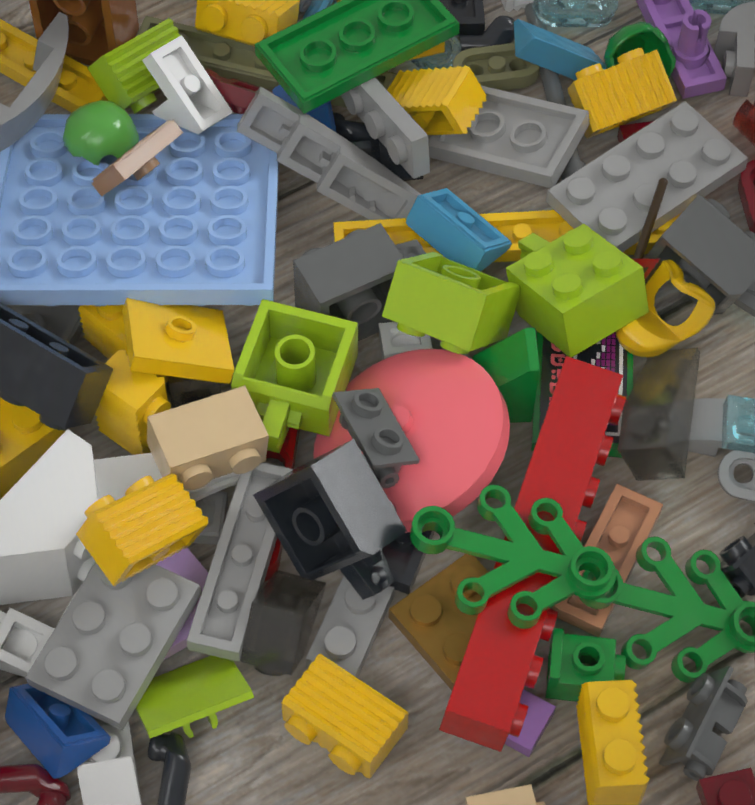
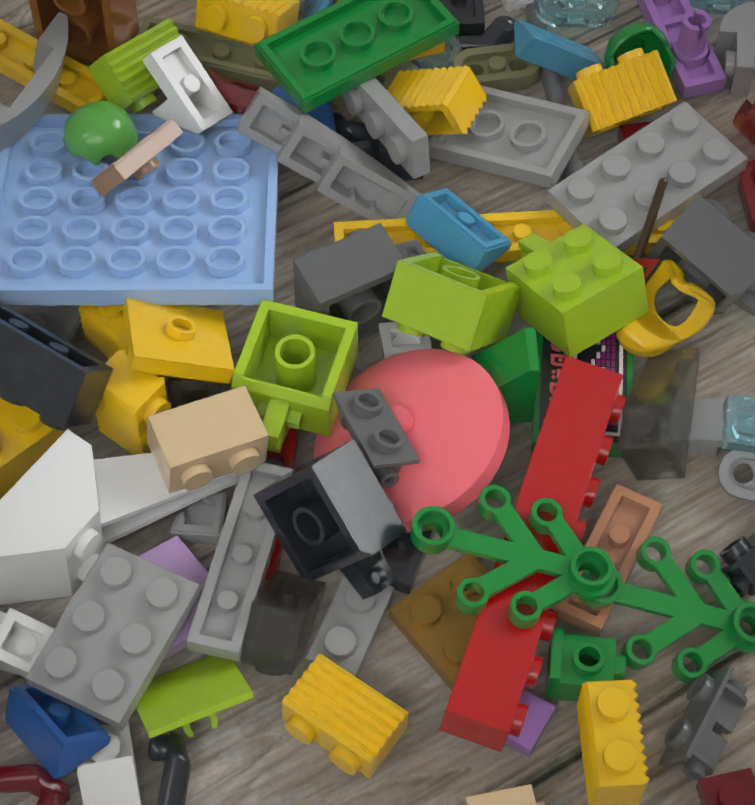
(141, 527): yellow brick -> none

